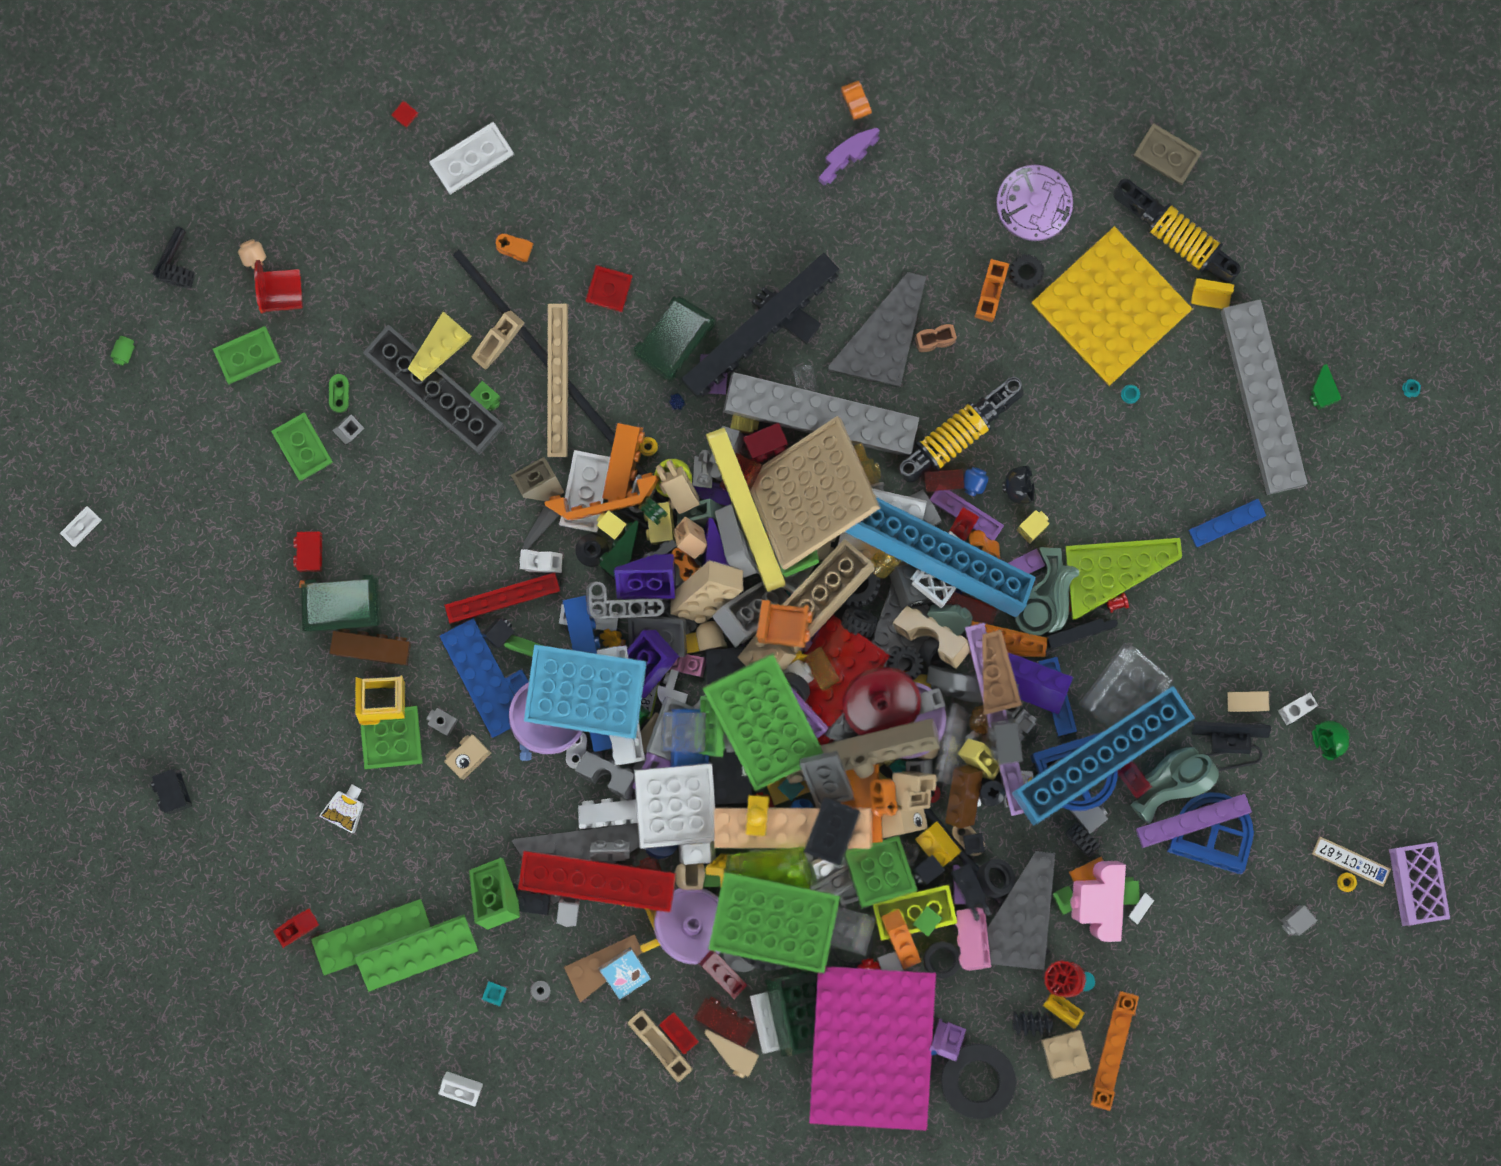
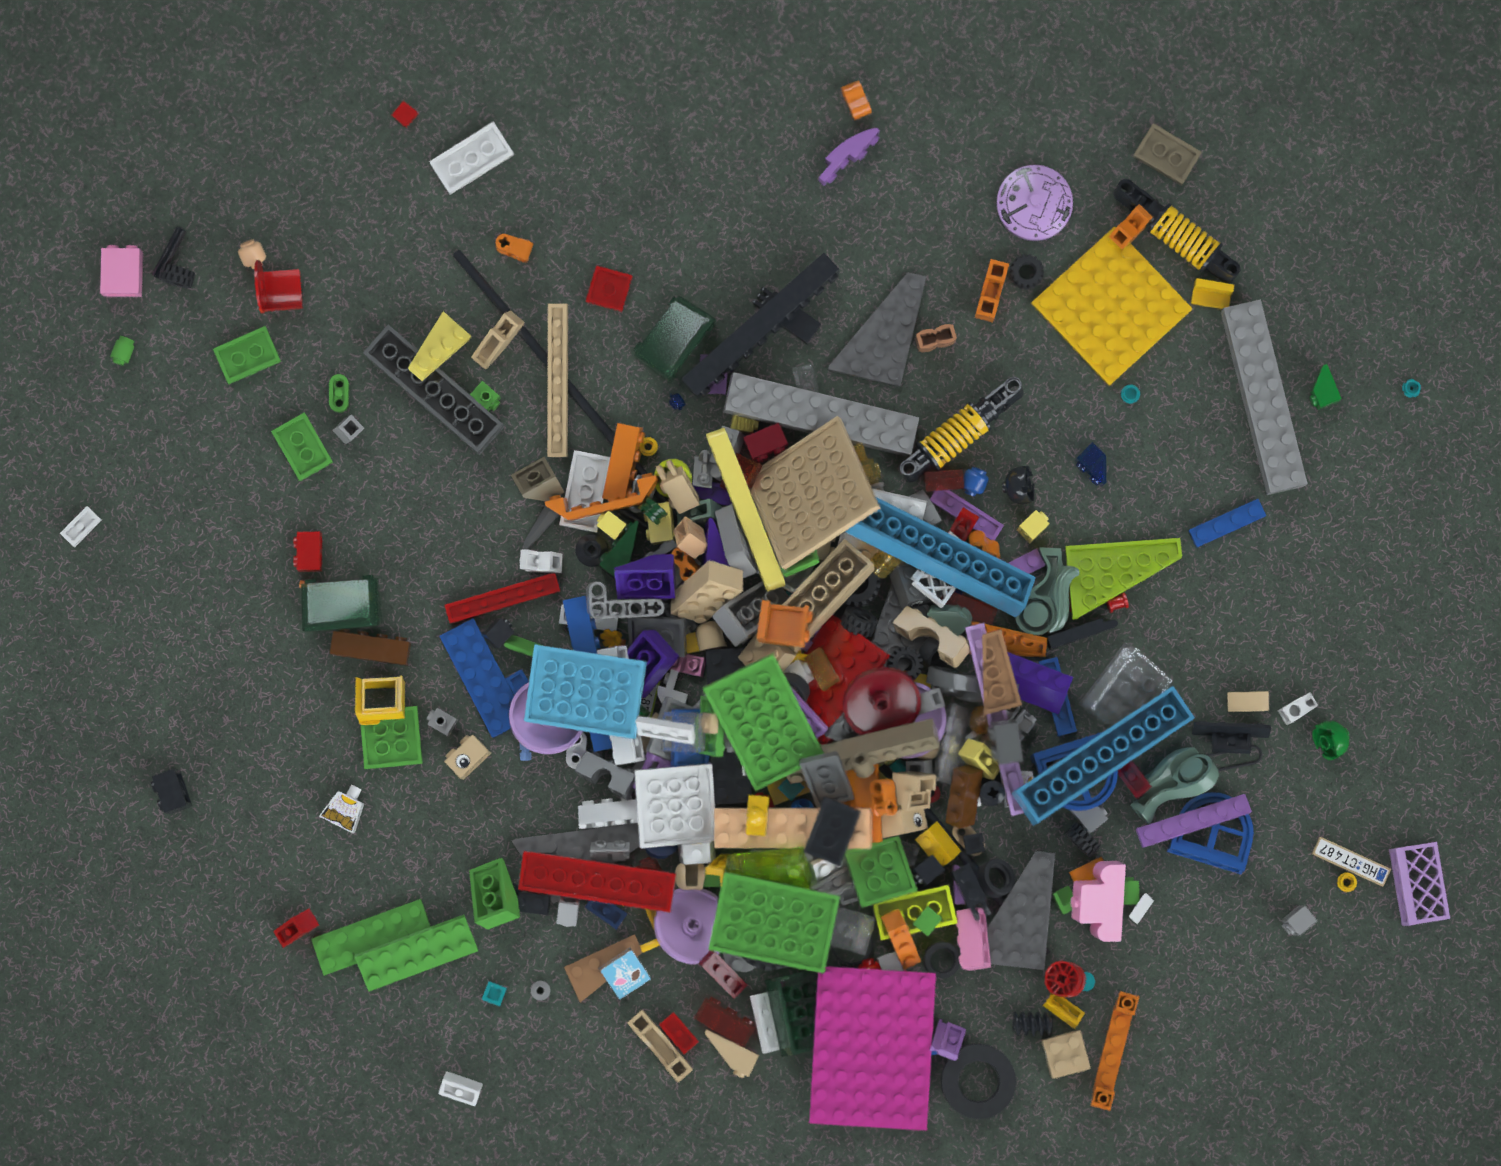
(121, 271): none -> bright pink brick
(607, 912): none -> dark blue plate
(665, 730): none -> white plate
(709, 723): none -> tan plate
(1094, 463): none -> clear blue slope
(1131, 227): none -> orange brick

